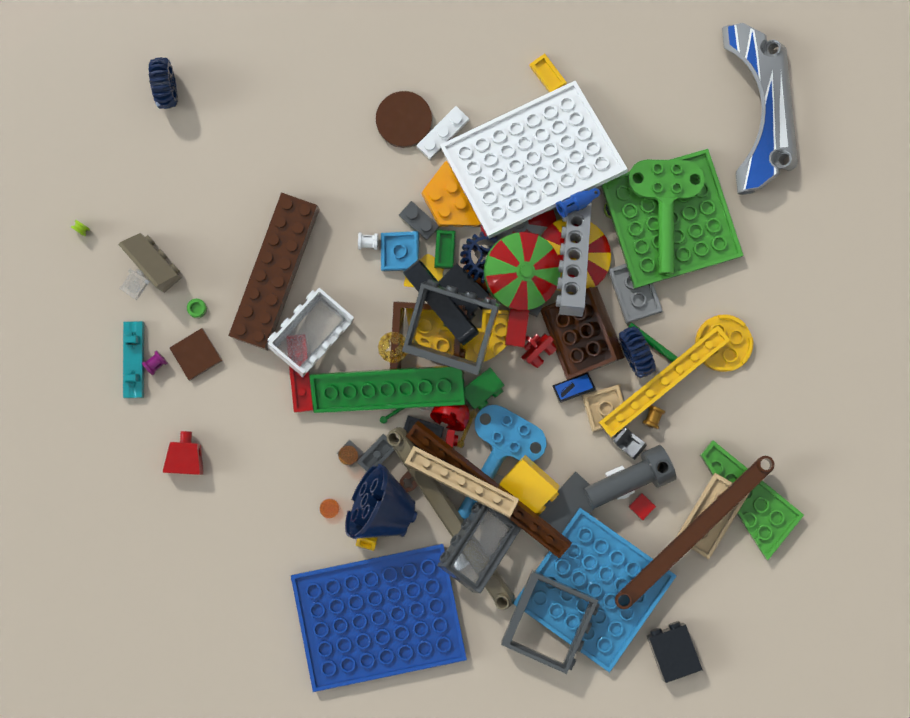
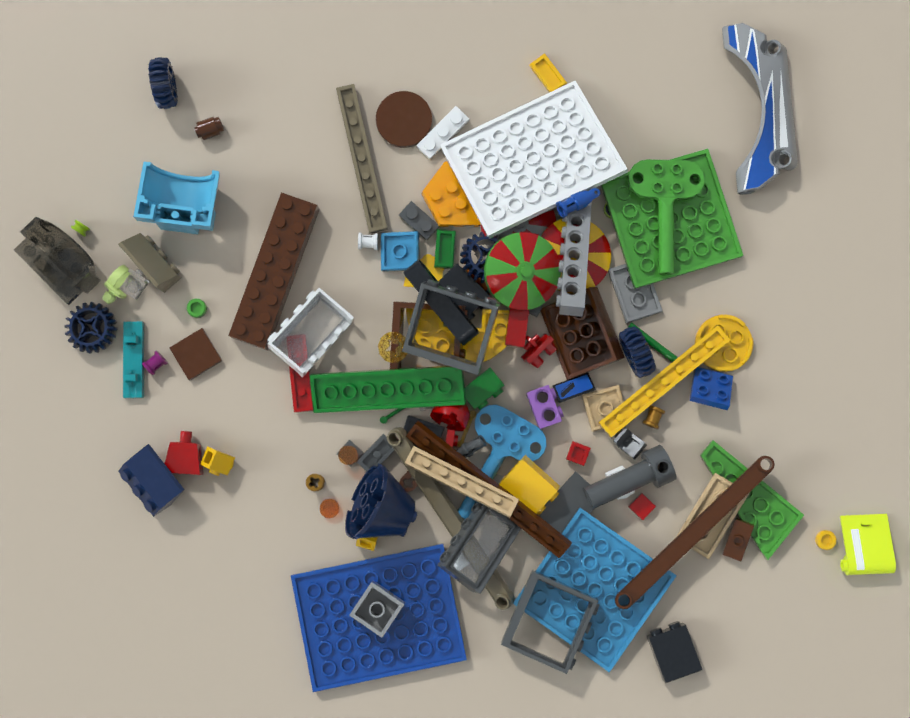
(62, 265): none -> clear smoke piece
(85, 333): none -> dark blue gear
(114, 283): none -> yellowish green piece
(151, 480): none -> dark blue slope
(176, 200): none -> medium azure piece
(209, 128): none -> reddish brown brick
(217, 461): none -> yellow brick
(309, 481): none -> pearl gold bush
(361, 158): none -> dark tan plate
(377, 608): none -> light grey brick
(469, 448): none -> dark grey pin
(539, 408): none -> medium lavender brick
(578, 453): none -> red plate
(711, 388): none -> blue plate
(738, 539): none -> reddish brown plate
(825, 539): none -> yellow tile
(867, 547): none -> neon yellow door

